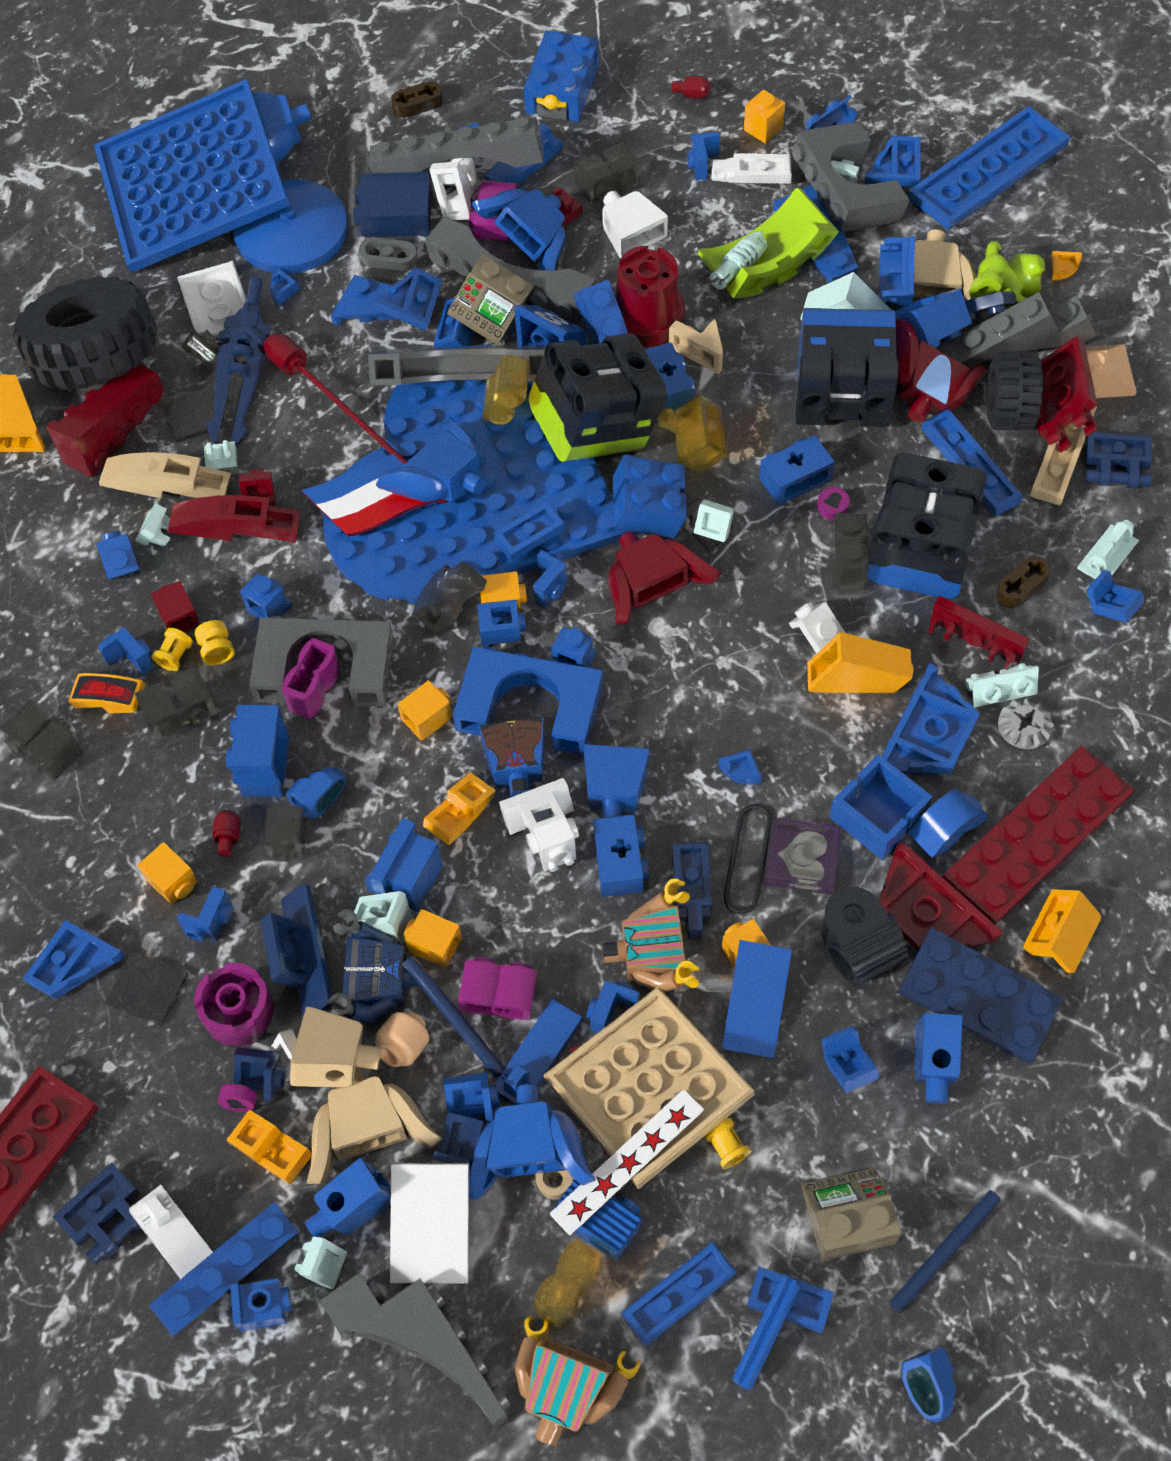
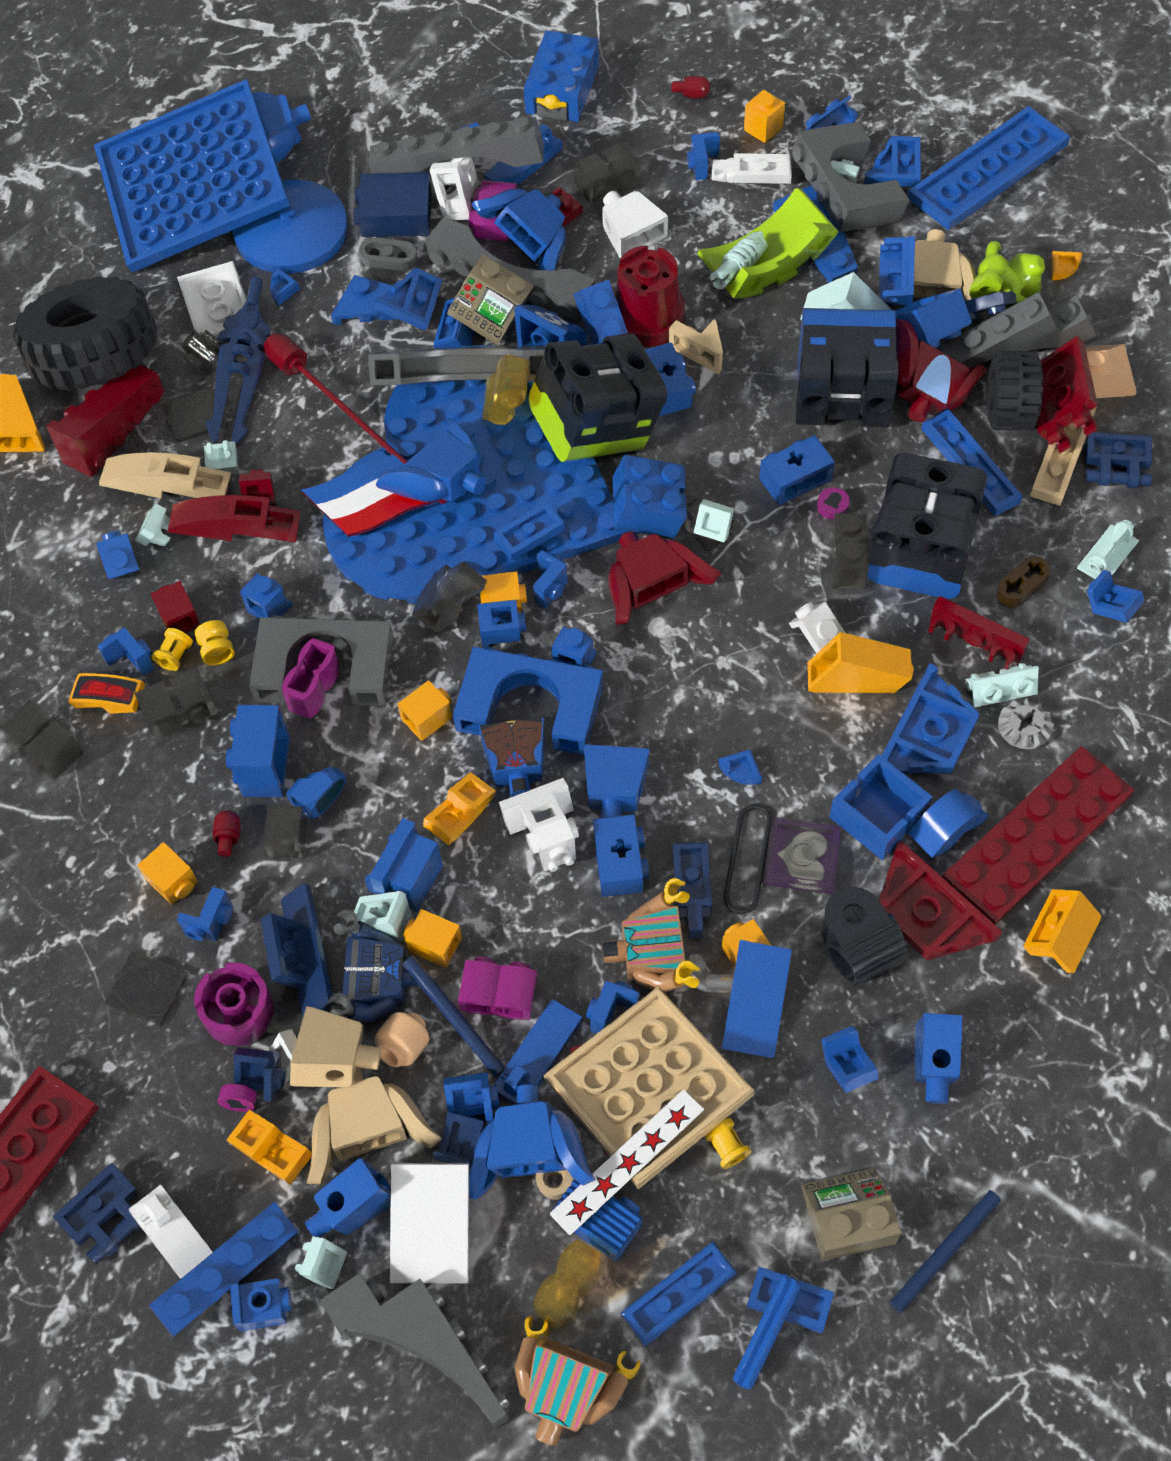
(70, 961): blue wing -> none
(416, 99): dark brown beam -> none
(698, 433): clear yellow brick -> none
(930, 1383): blue rock -> none
(990, 997): dark blue plate -> none

